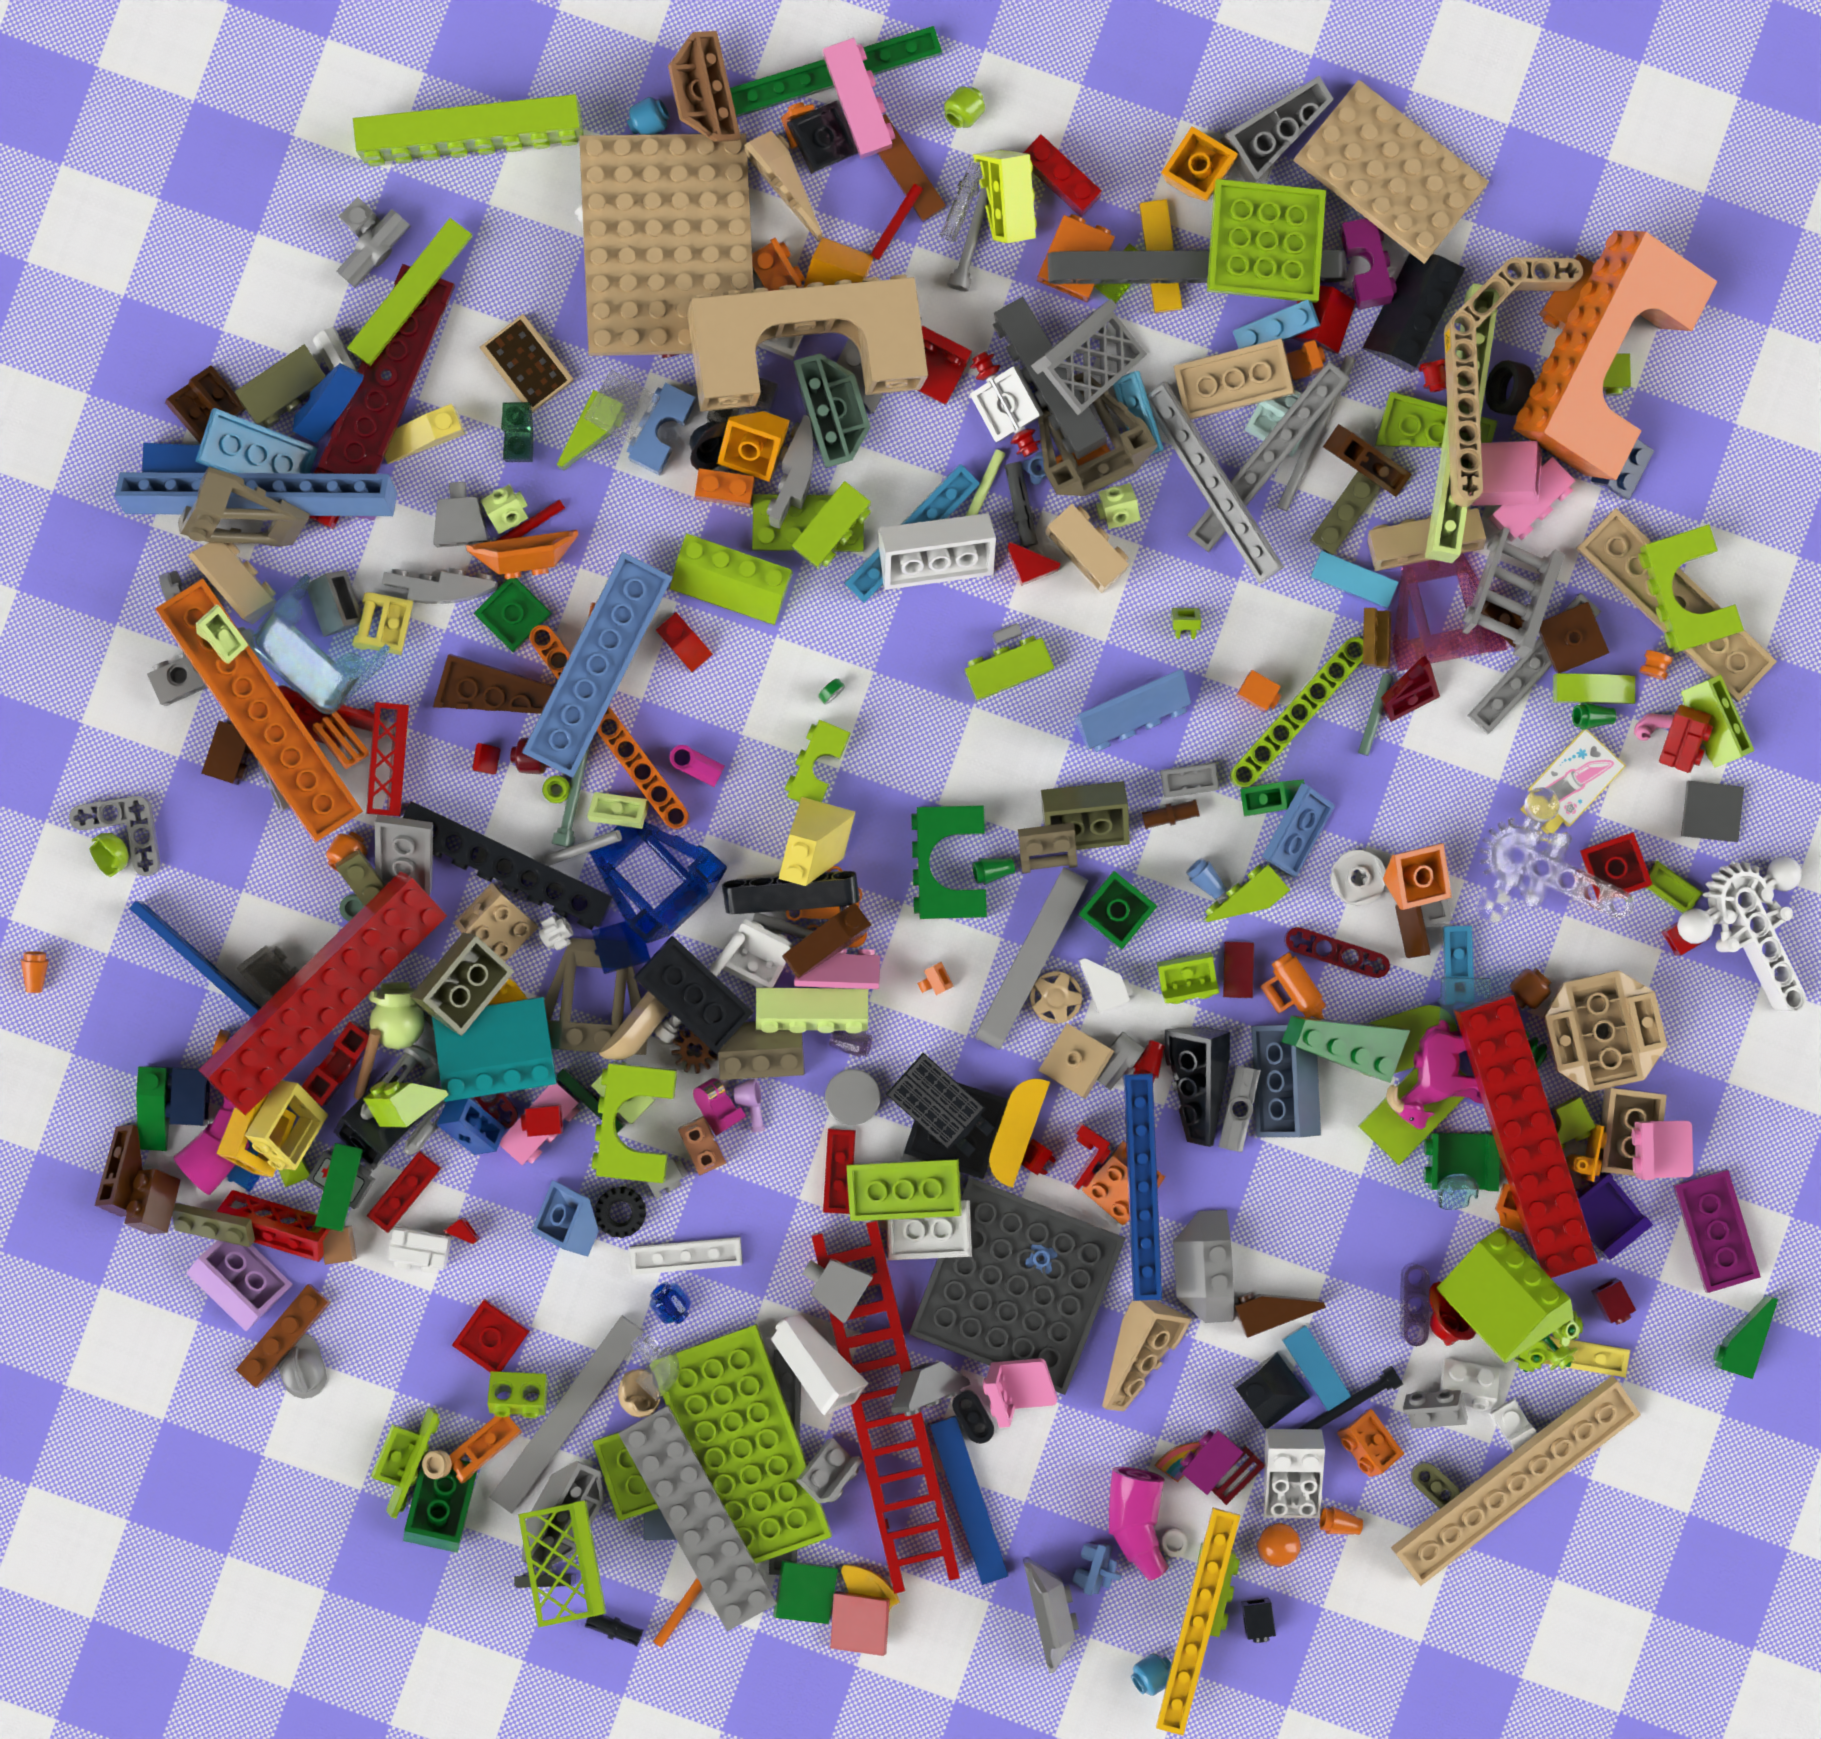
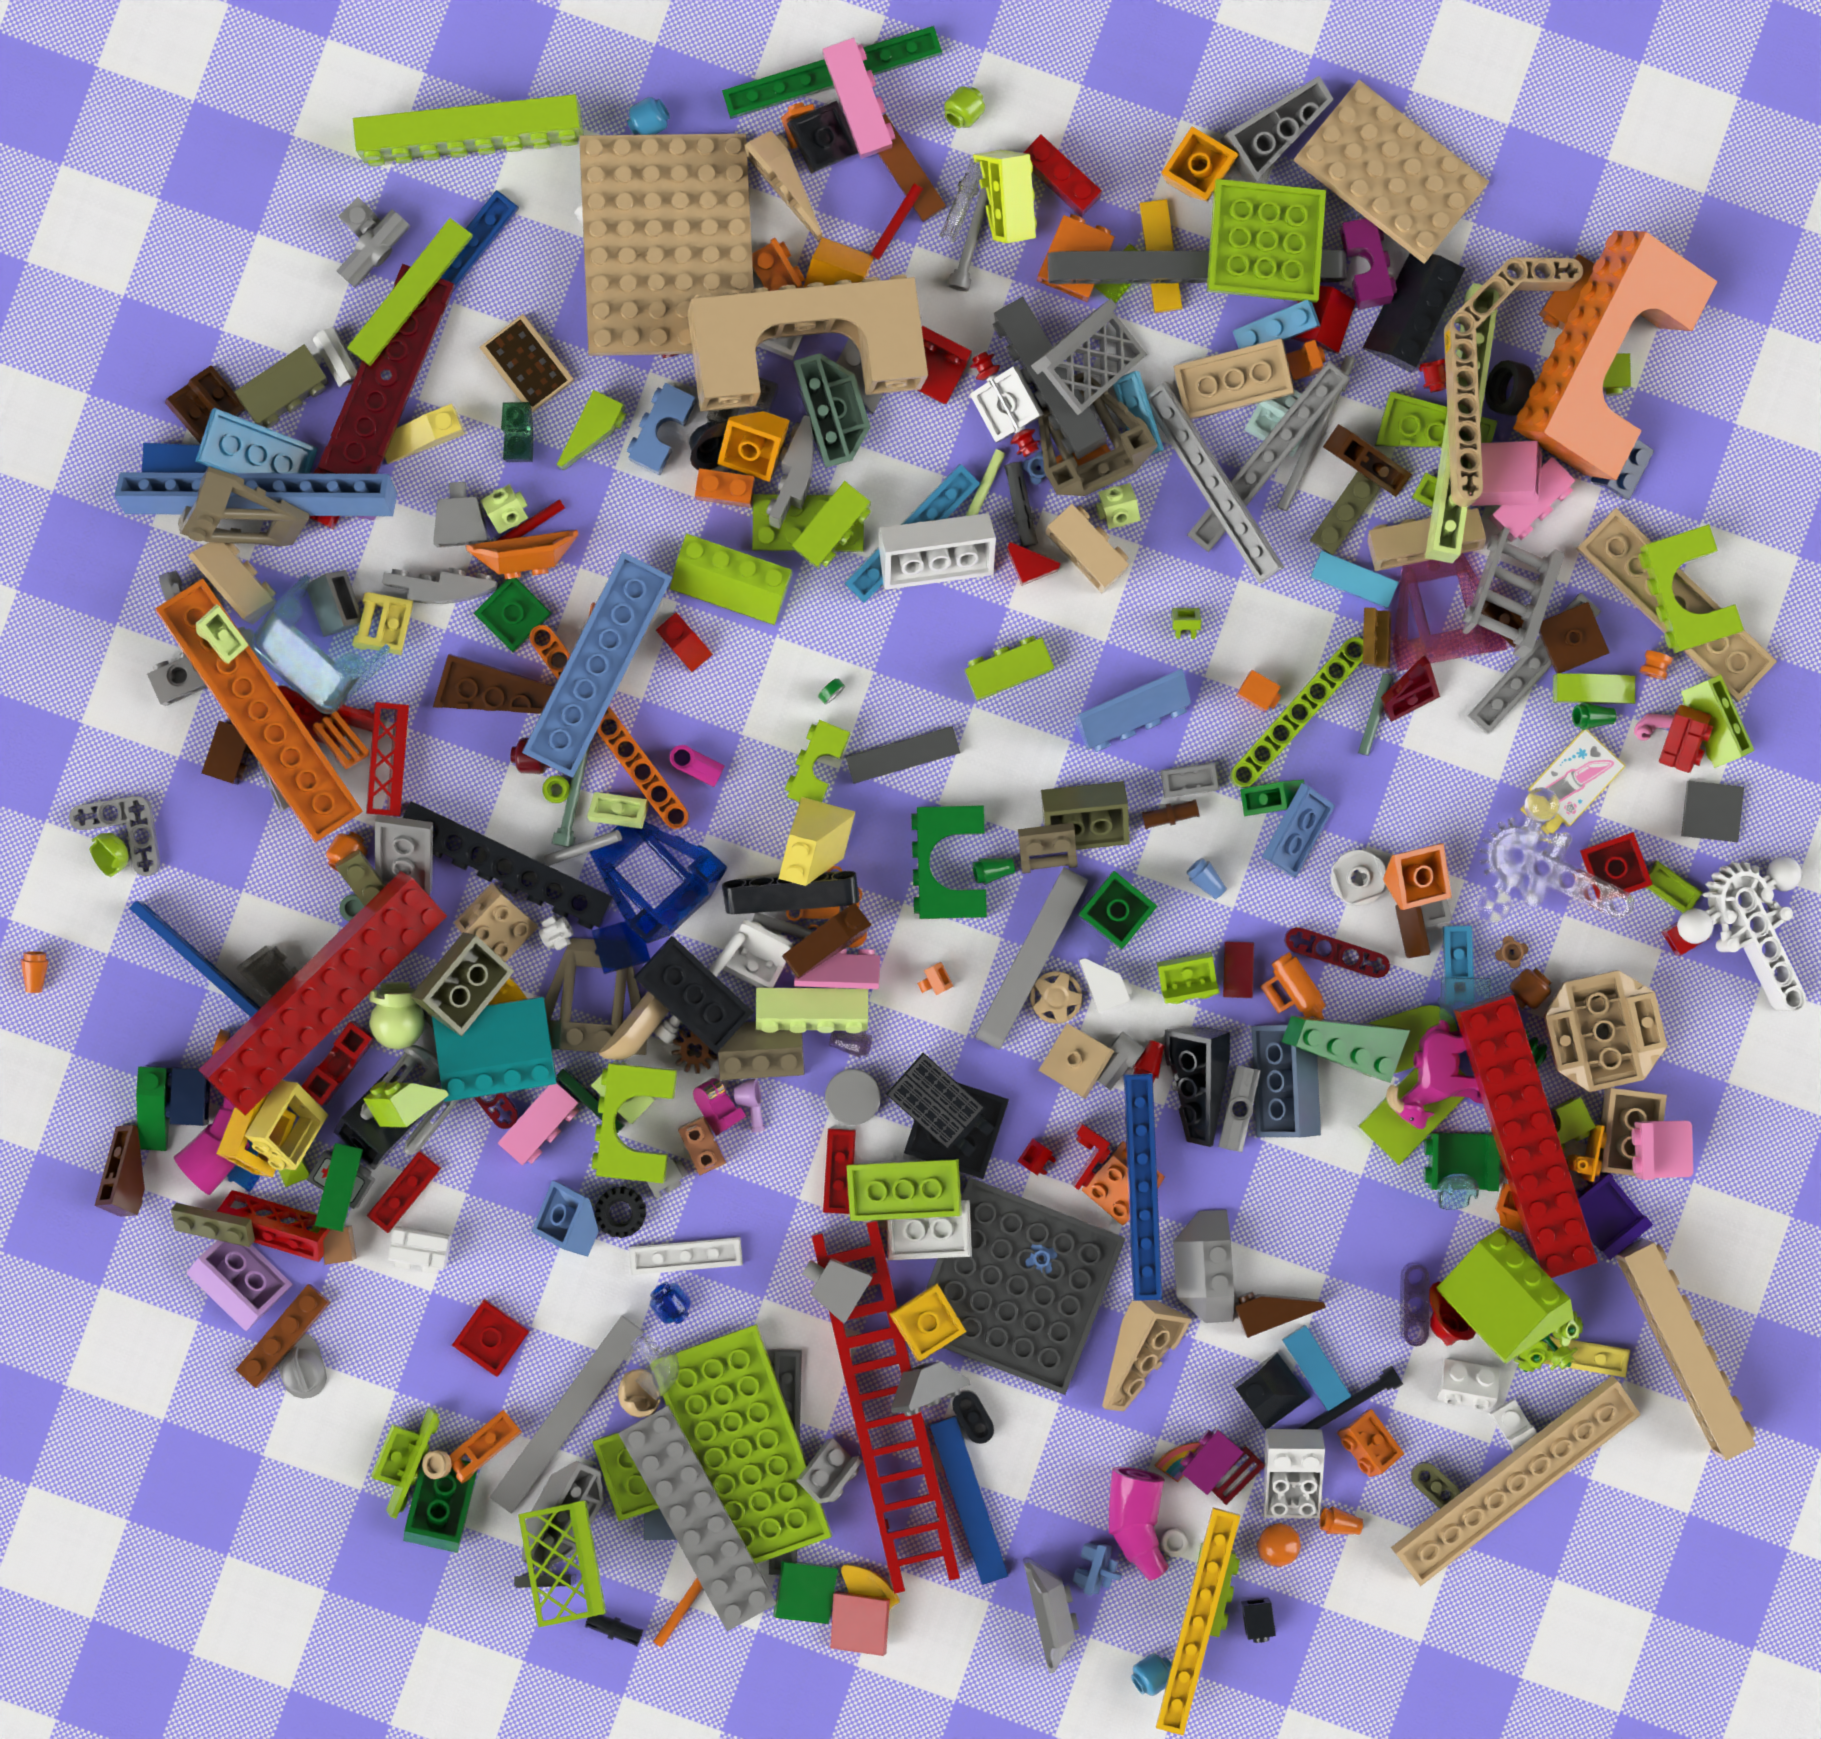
(152, 1201): reddish brown brick -> none
(327, 402): blue slope -> none
(367, 1063): medium nougat bar -> none
(463, 1230): red slope -> none
(471, 1126): blue brick -> none
(484, 229): none -> blue tile
(486, 759): red slope -> none
(518, 1386): lime brick -> none
(542, 1120): red brick -> none
(622, 407): clear tile -> none
(703, 88): medium nougat wedge -> none
(818, 1365): white slope -> none
(903, 755): none -> dark grey tile
(927, 1322): none -> yellow tile
(1007, 634): light grey tile -> none
(1016, 1129): yellow brick -> none
(1018, 1386): bright pink bracket -> none
(1256, 894): lime slope -> none
(1426, 490): none -> lime plate
(1435, 1409): light grey bracket -> none
(1519, 951): none -> medium nougat plate
(1614, 1301): dark red brick -> none
(1685, 1349): none -> tan brick
(1716, 1231): magenta plate -> none
(1744, 1344): green slope -> none

